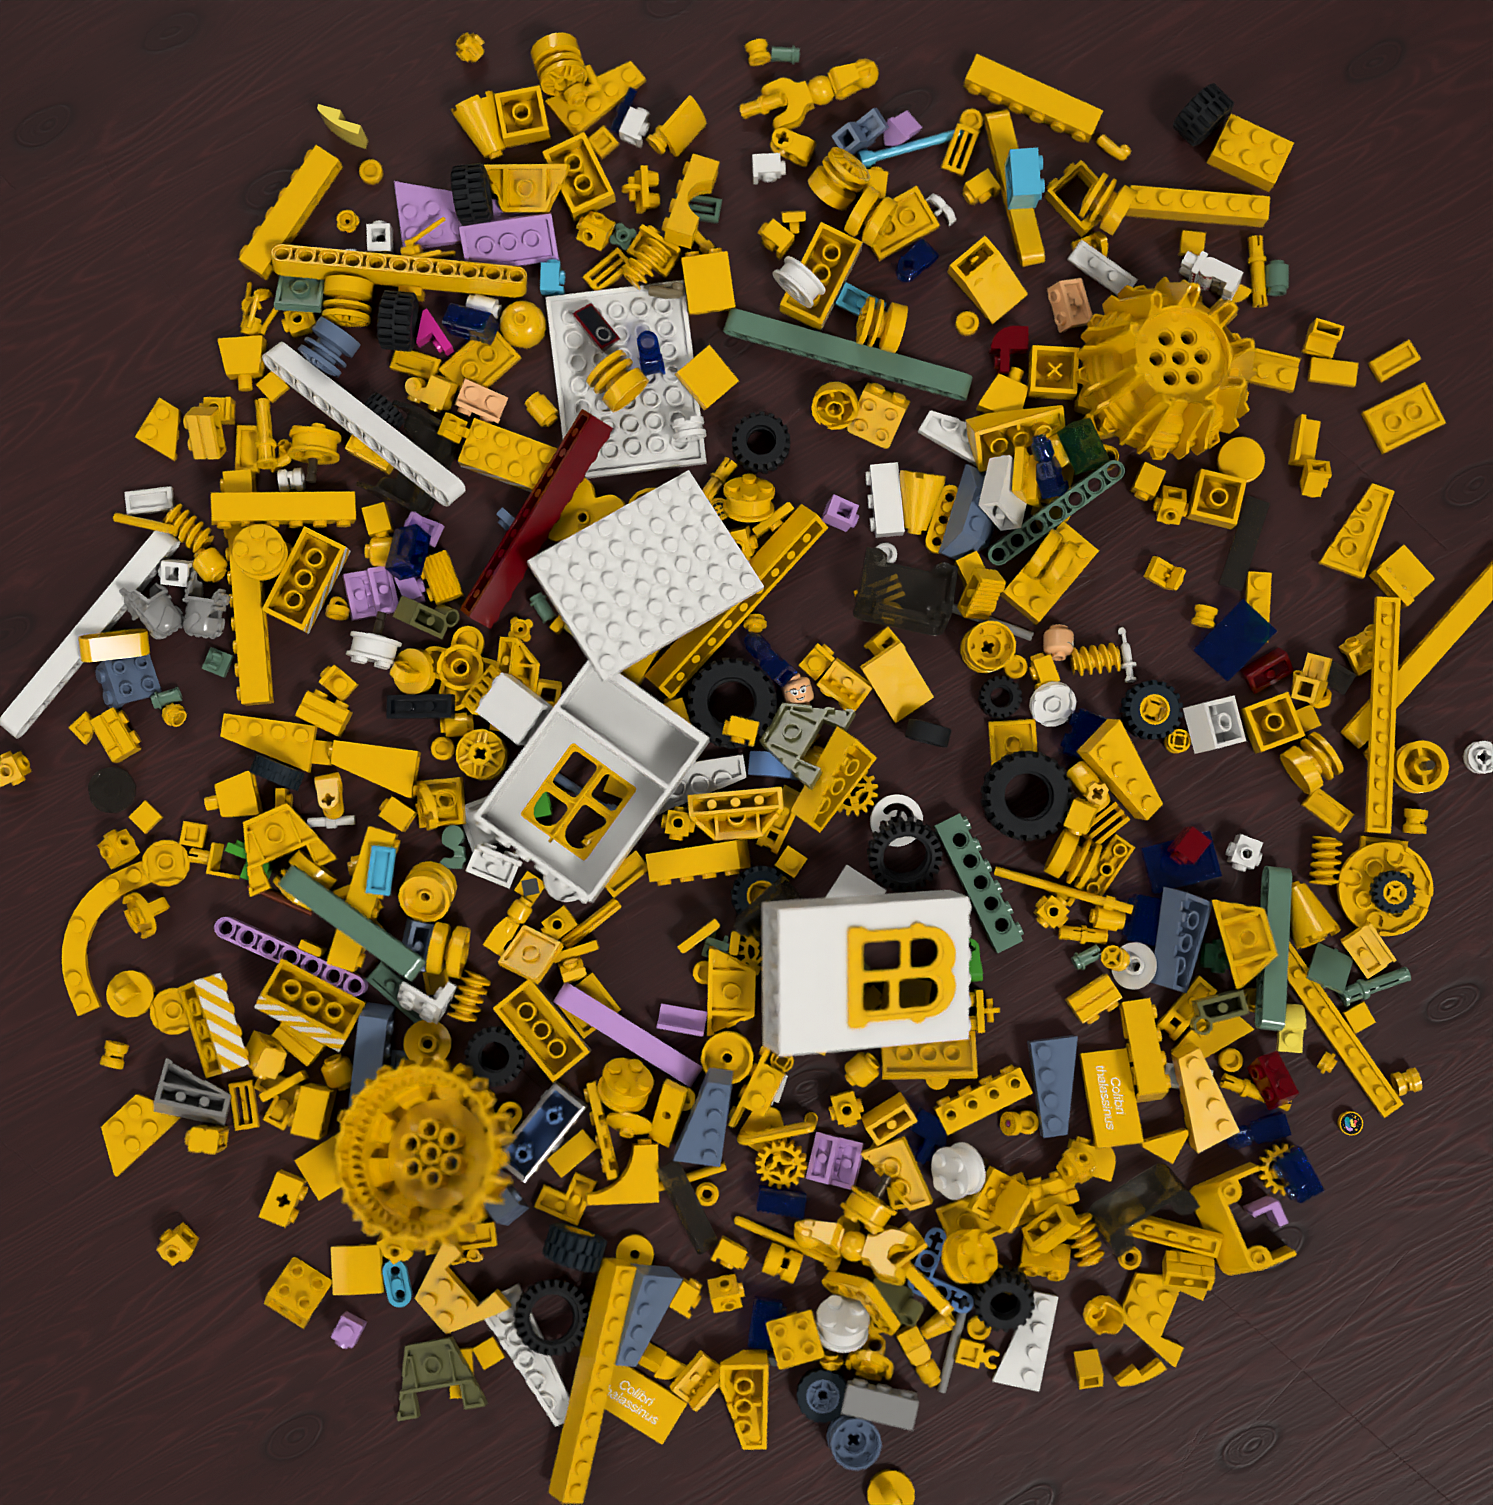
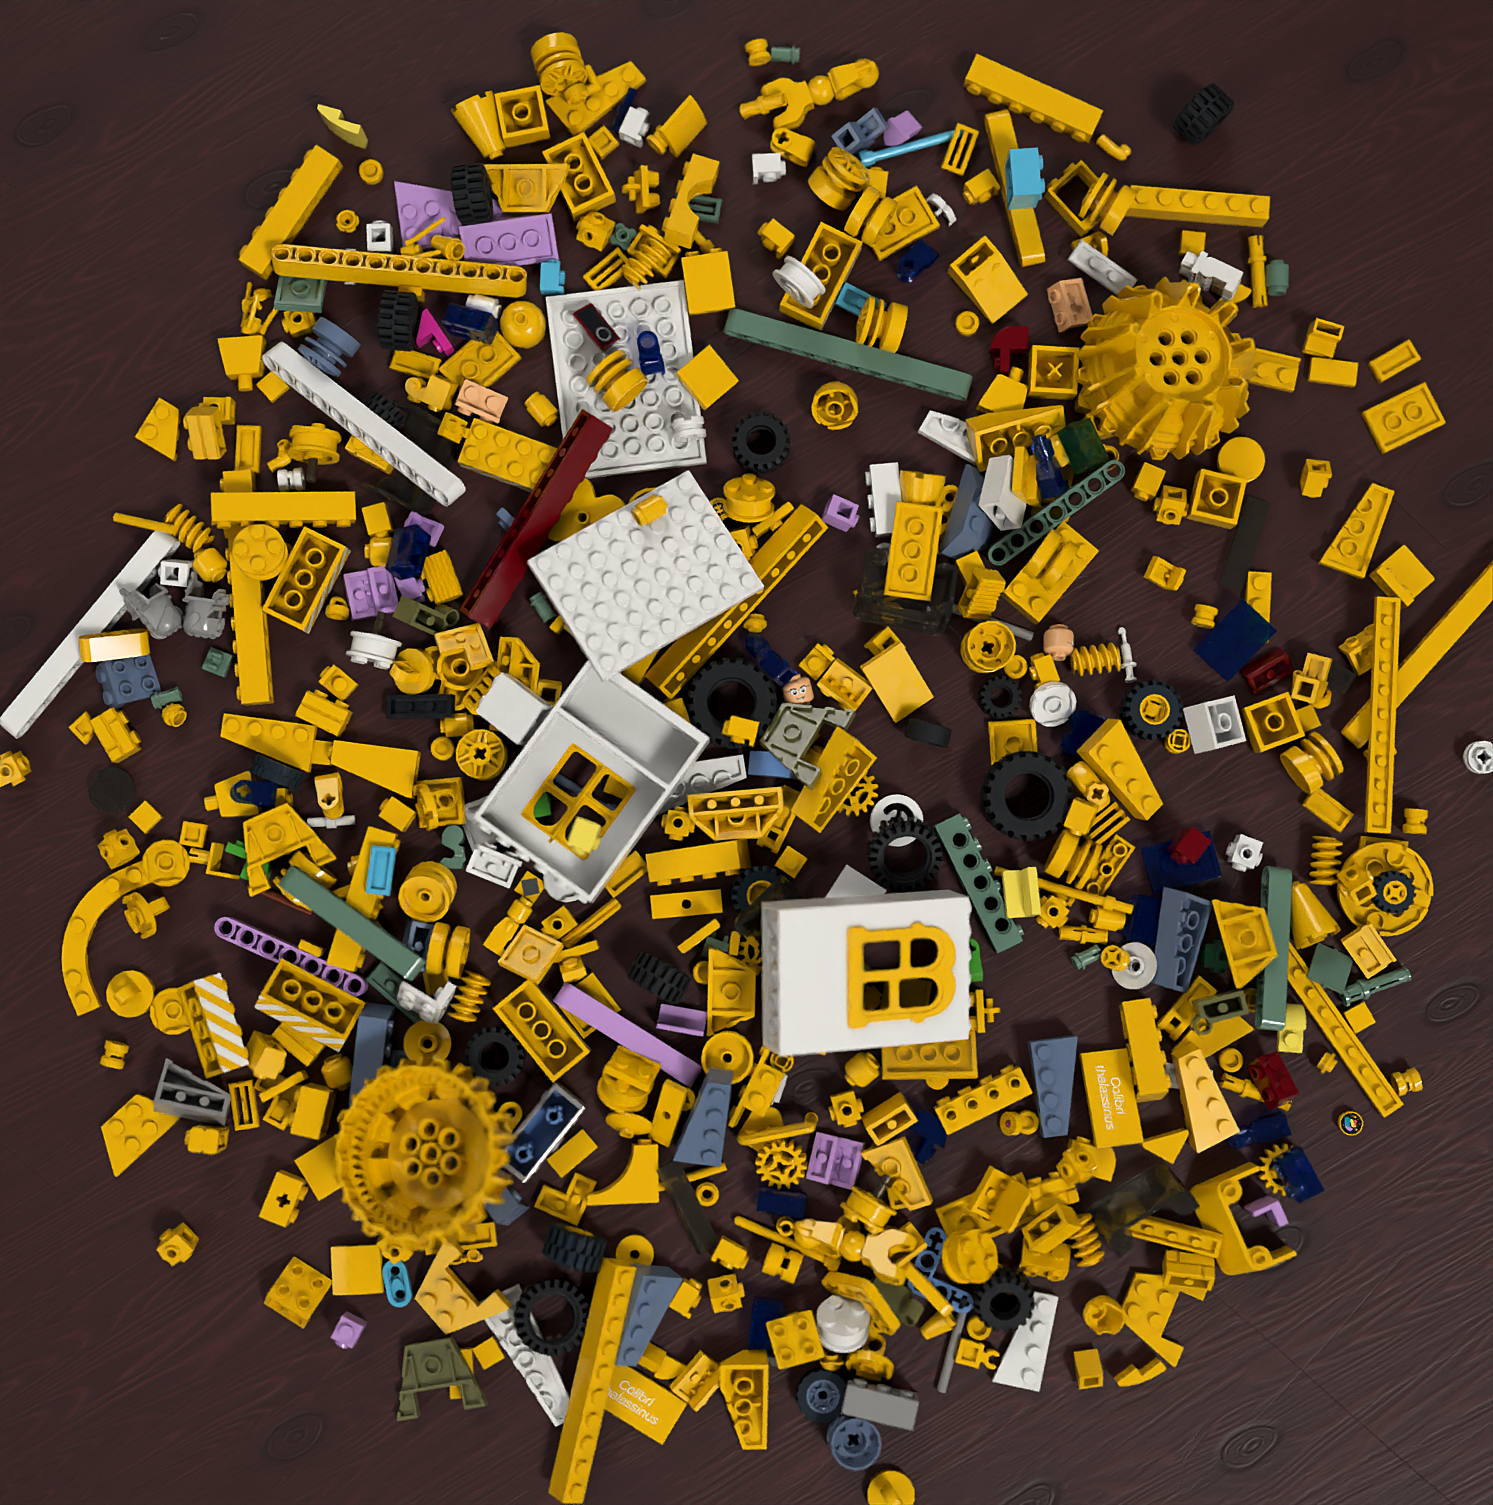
(149, 501): white tile -> none
(258, 793): none -> clear blue piece
(265, 443): yellow pin -> none
(347, 300): yellow wheel -> none
(450, 247): none -> yellow cone
(466, 639): none -> yellow tile
(470, 47): yellow gear -> none
(516, 624): yellow plate -> none
(584, 837): none -> light yellow brick
(603, 1137): yellow wing -> none
(633, 1068): none -> yellow plate
(649, 510): none -> yellow brick
(658, 977): none -> black tyre
(674, 292): dark tan arm -> none
(701, 903): none -> yellow tile
(719, 478): yellow axle -> none
(785, 1220): none -> yellow pin
(793, 218): yellow tile -> none
(878, 415): yellow bracket -> none
(913, 551): none -> yellow tile
(919, 1354): yellow piece -> none
(958, 1170): white wheel -> none
(972, 118): yellow tile -> none
(1021, 893): none -> light yellow panel
(1093, 999): yellow brick -> none
(1134, 1263): yellow plate -> none
(1250, 152): yellow brick -> none
(1304, 440): yellow panel -> none
(1356, 879): none -> yellow brick
(1420, 767): yellow wheel -> none

